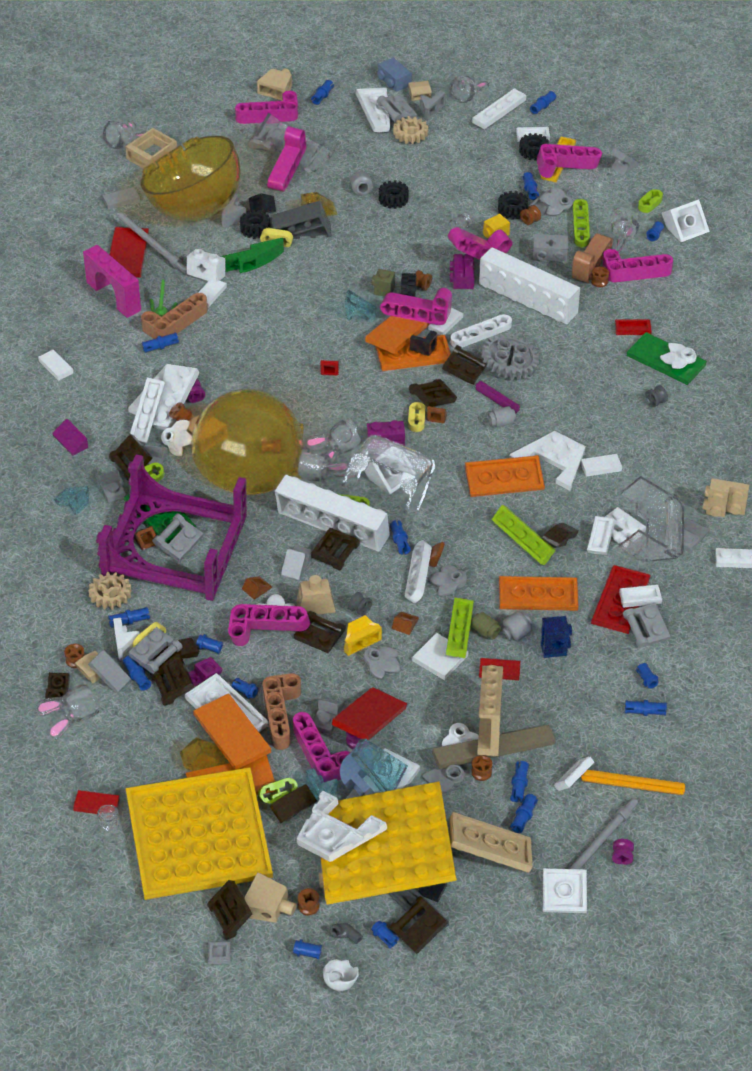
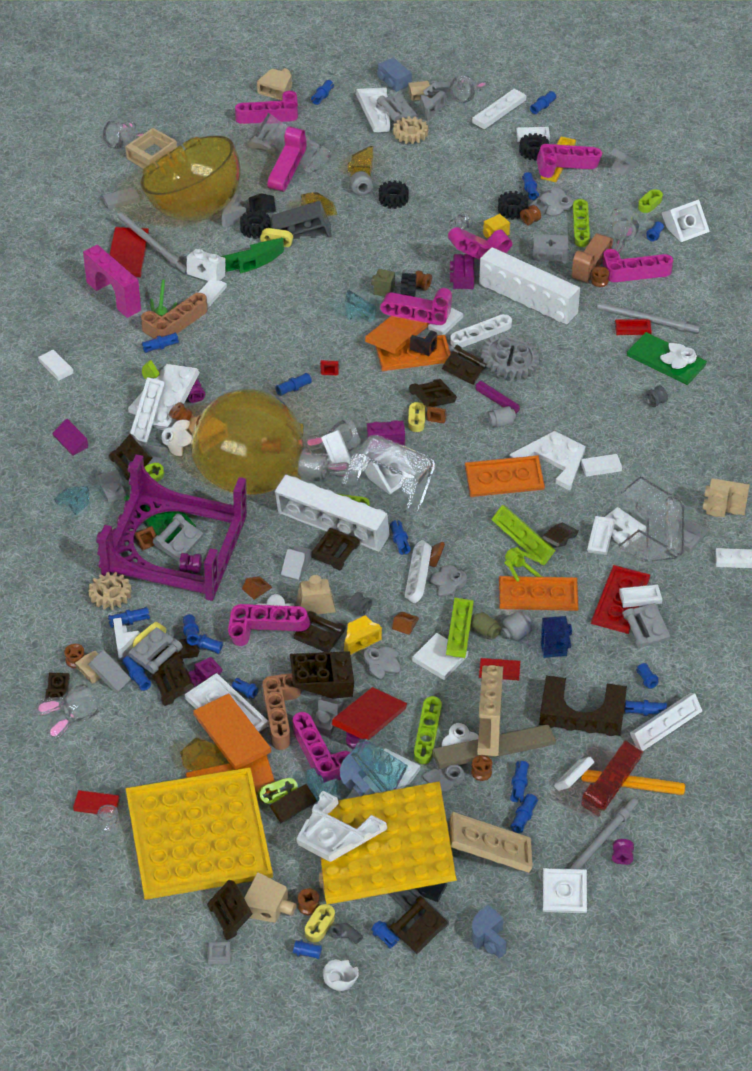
(149, 370): none -> lime tile
(190, 562): none -> magenta wheel
(190, 629): none -> blue pin
(293, 384): none -> blue pin
(323, 673): none -> dark brown slope
(323, 925): none -> light yellow beam
(336, 447): none -> white tile
(362, 161): none -> clear yellow slope
(427, 730): none -> lime beam
(430, 91): none -> light grey tile
(485, 931): none -> sand blue brick
(515, 558): none -> lime plant
(600, 794): none -> clear red beam
(603, 720): none -> dark brown arch
(666, 721): none -> white plate
(680, 325): none -> light grey bar

